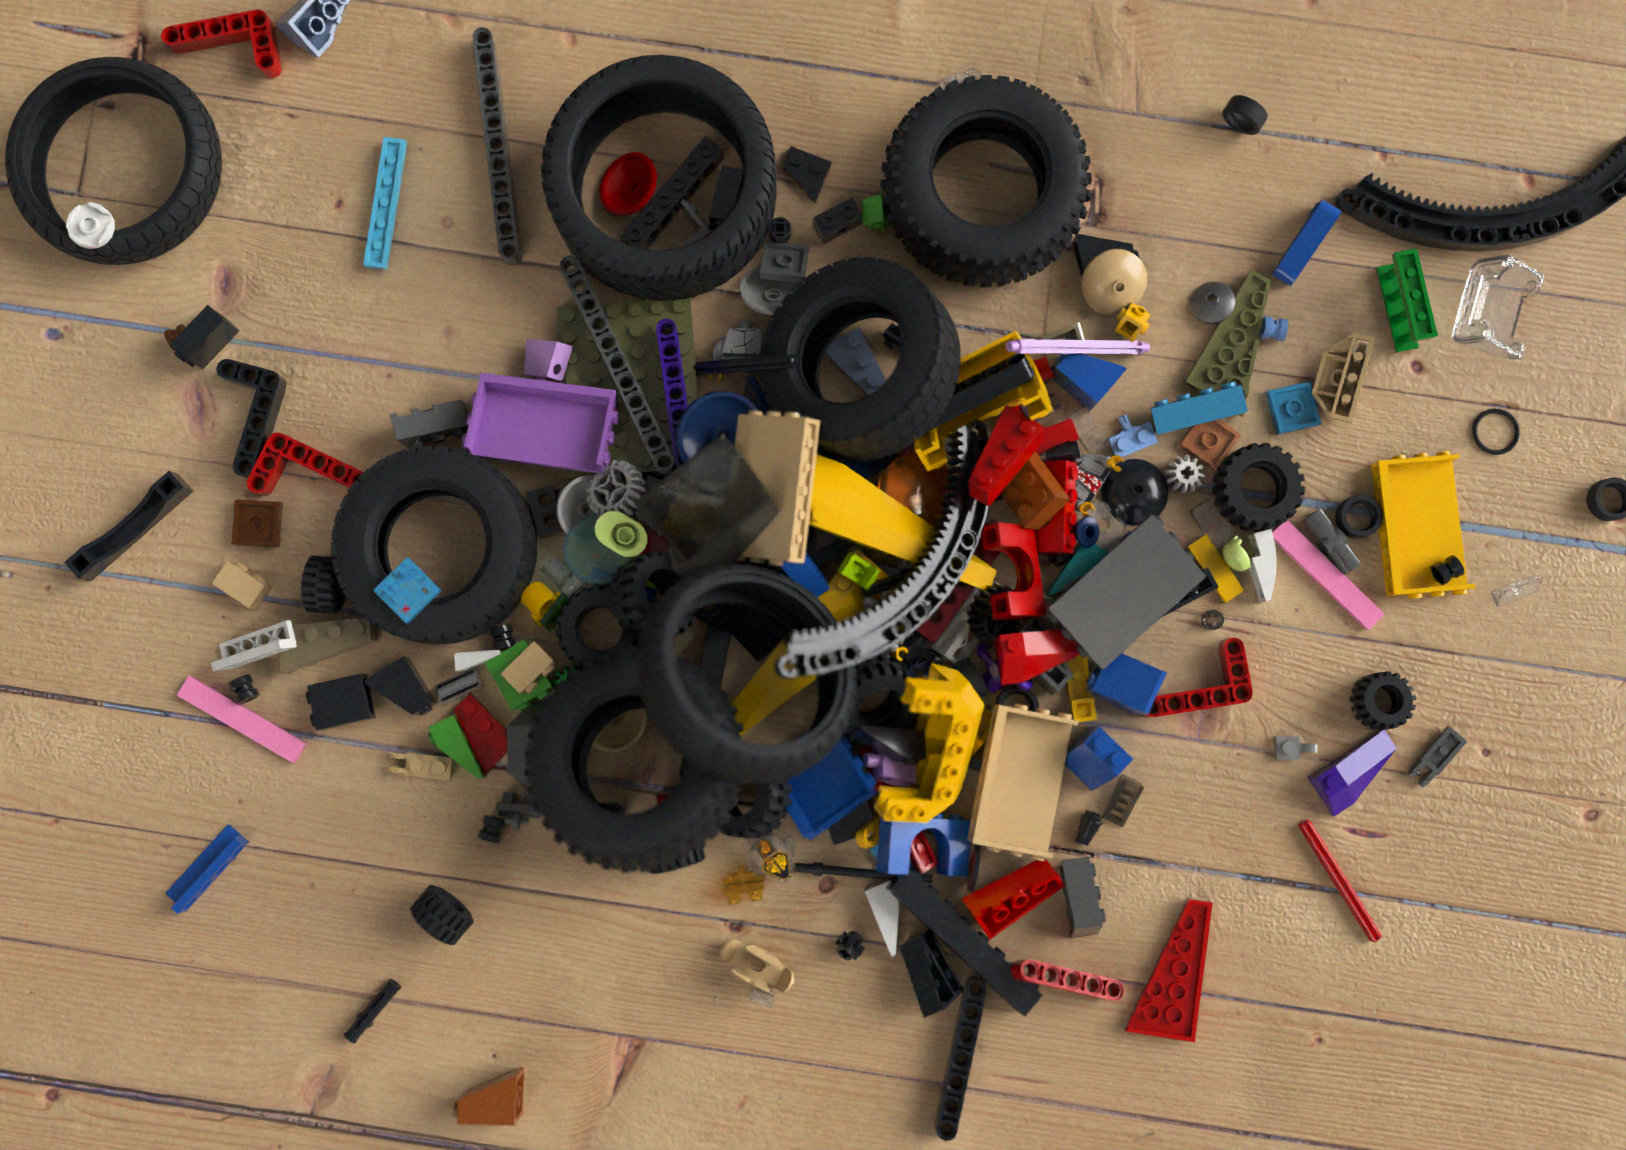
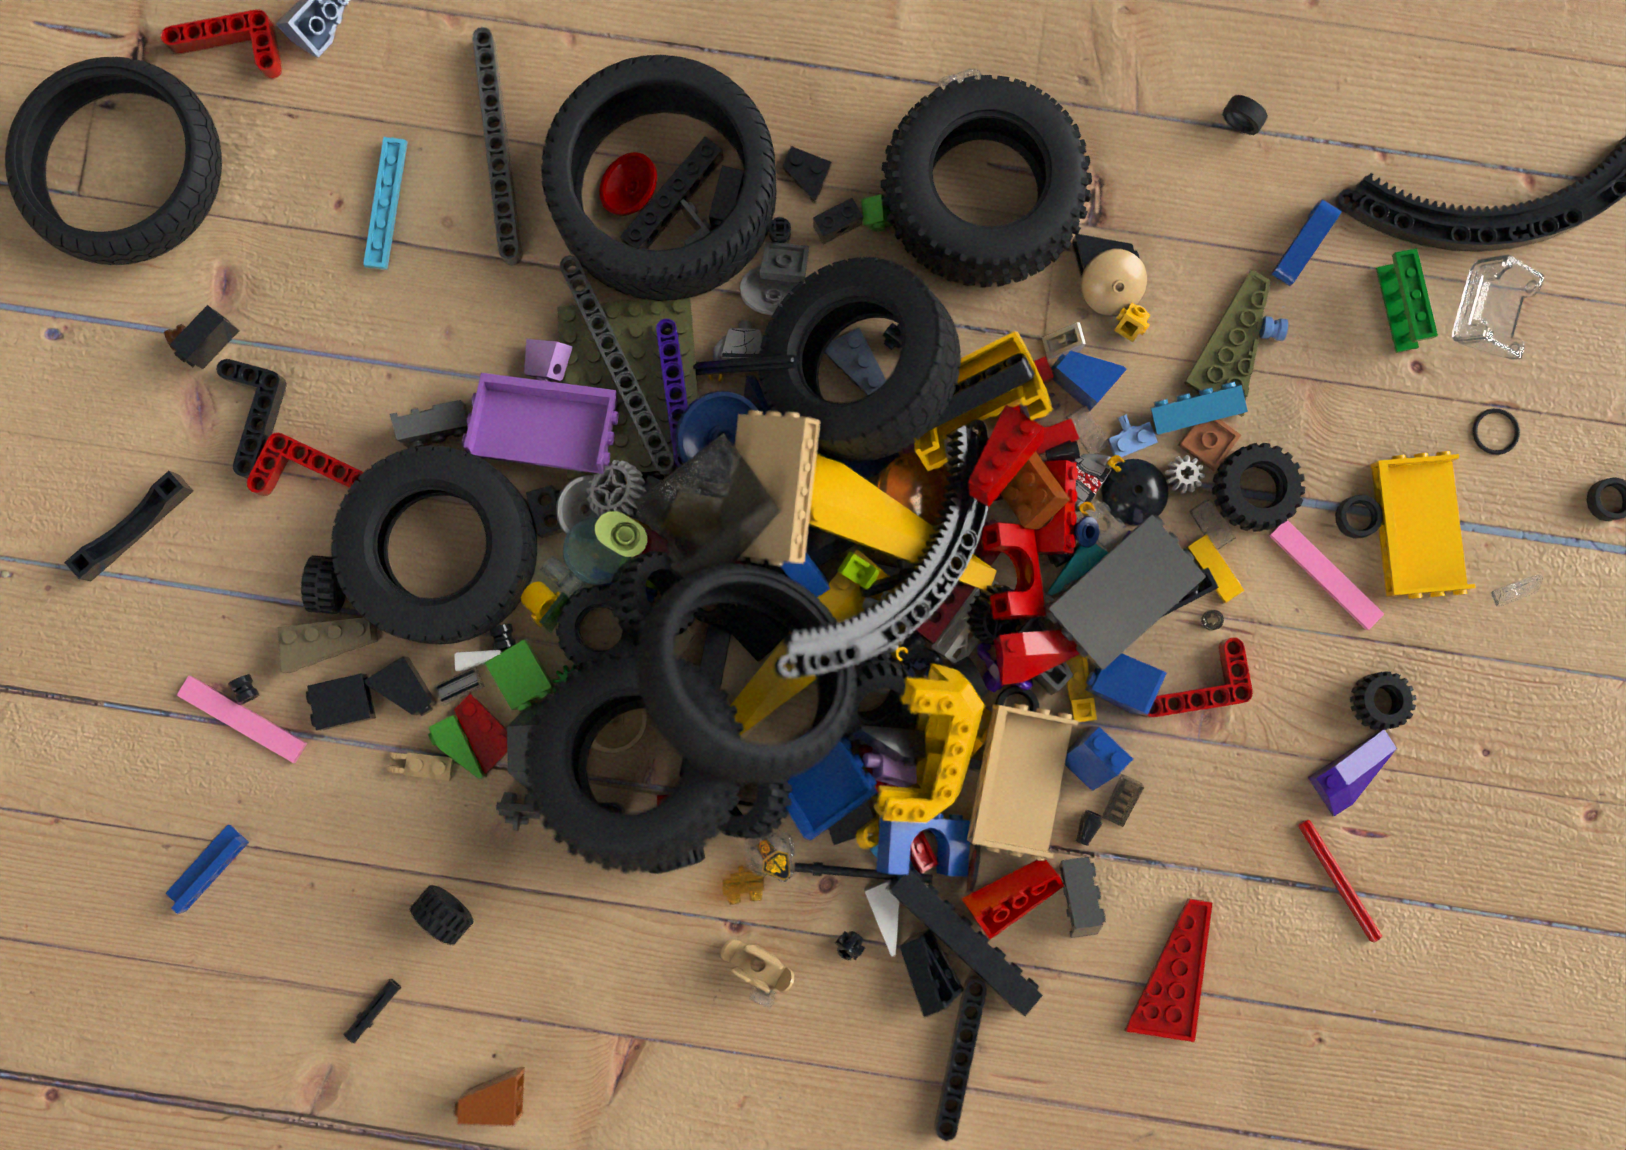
(90, 225): white tile -> none
(242, 585): tan brick -> none
(257, 523): reddish brown plate -> none
(258, 650): white fence -> none
(407, 590): dark azure tile -> none
(492, 829): black wheel -> none
(529, 668): tan brick -> none
(1077, 346): piece -> none
(1077, 983): red beam -> none
(1213, 311): flat silver dish -> none
(1235, 555): yellowish green hair -> none
(1263, 563): white slope -> none
(1290, 747): light grey plate -> none
(1293, 408): dark azure tile -> none
(1332, 541): dark grey piece -> none
(1342, 376): tan wedge -> none
(1438, 755): dark grey hinge -> none
(1446, 570): black wheel -> none

